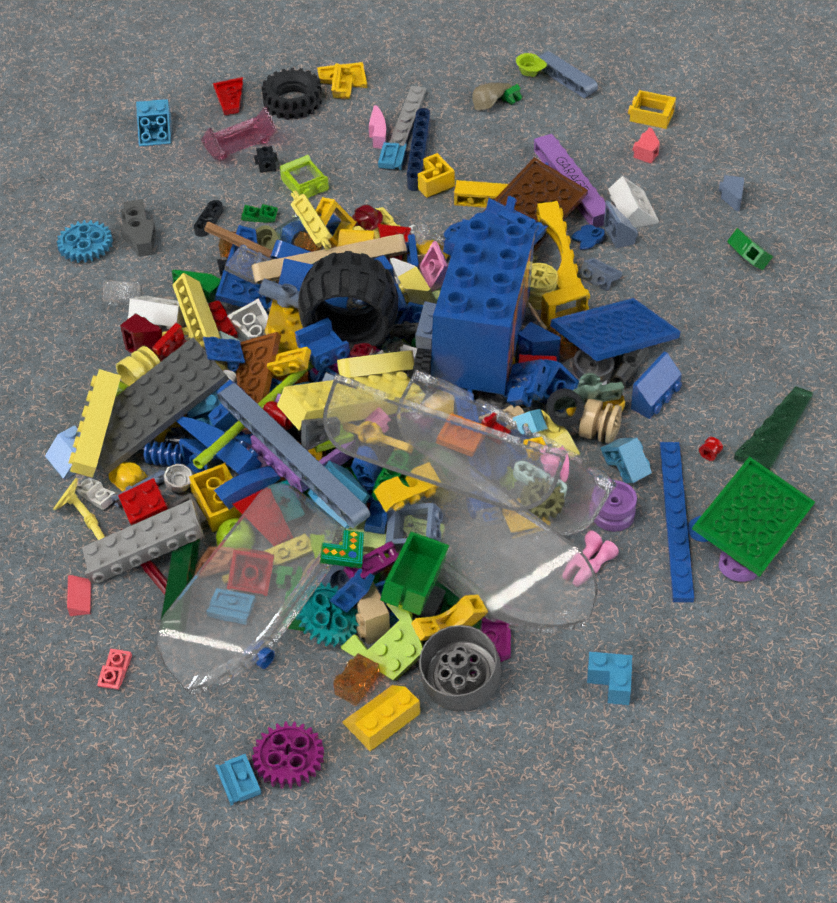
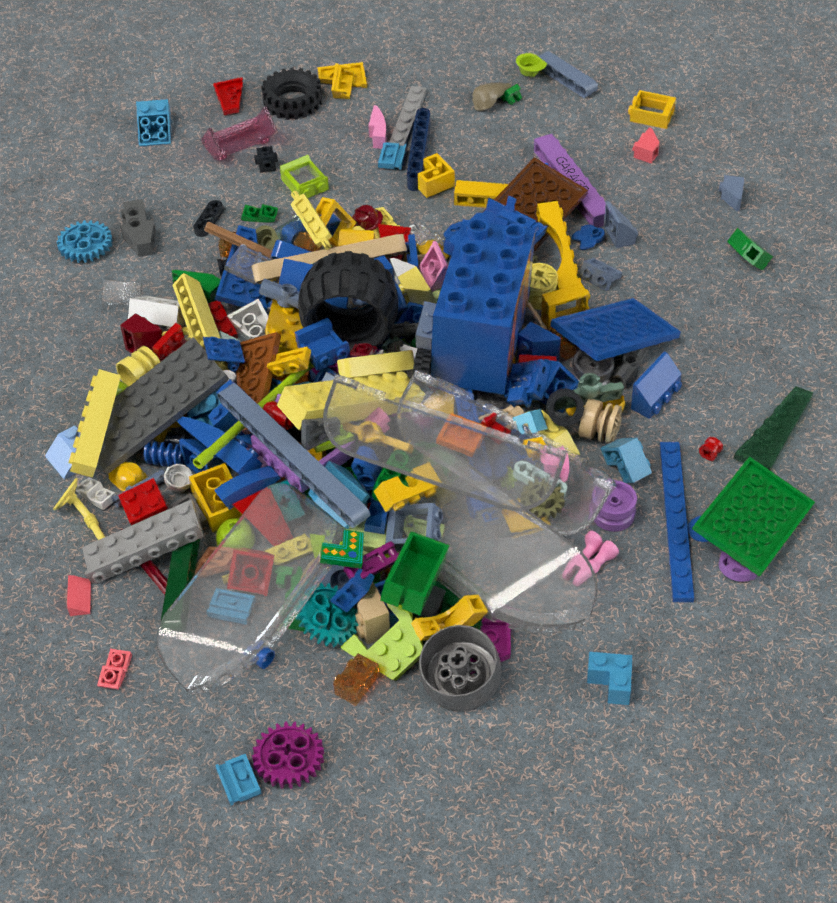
(383, 716): yellow slope -> none
(632, 203): white slope -> none

